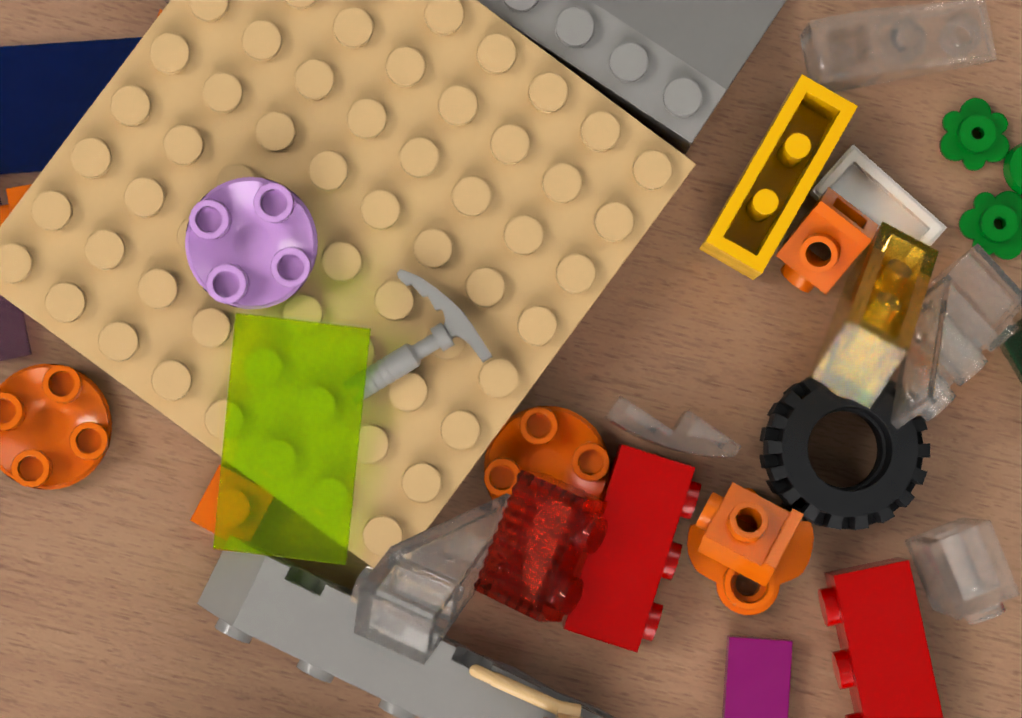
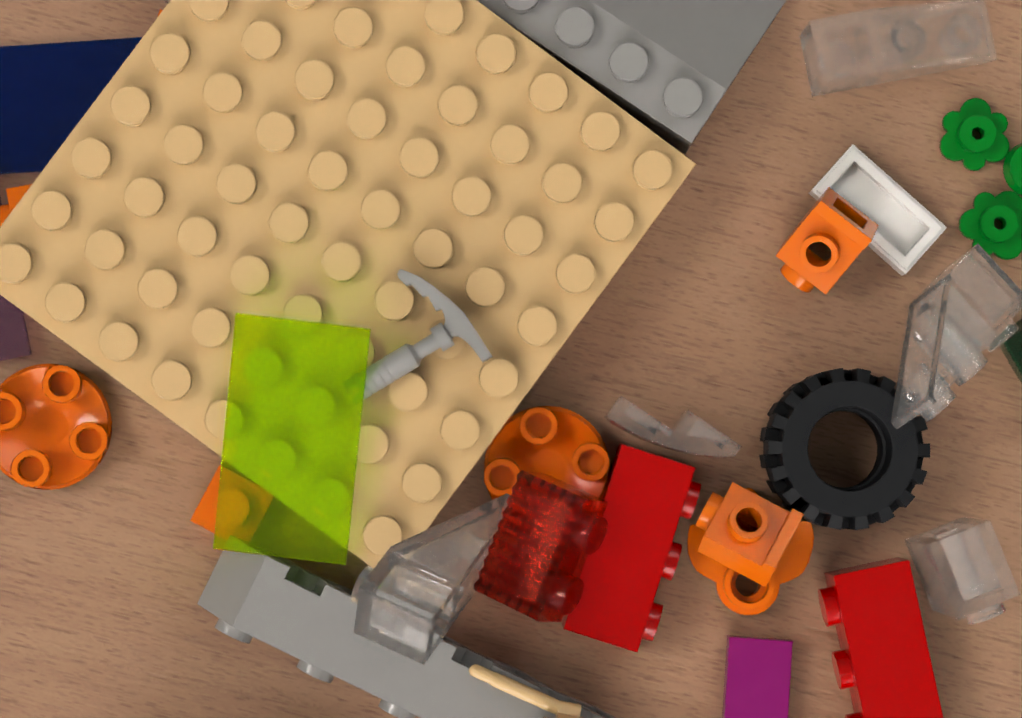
(251, 243): lavender dish -> none
(778, 177): yellow brick -> none
(875, 316): clear yellow brick -> none

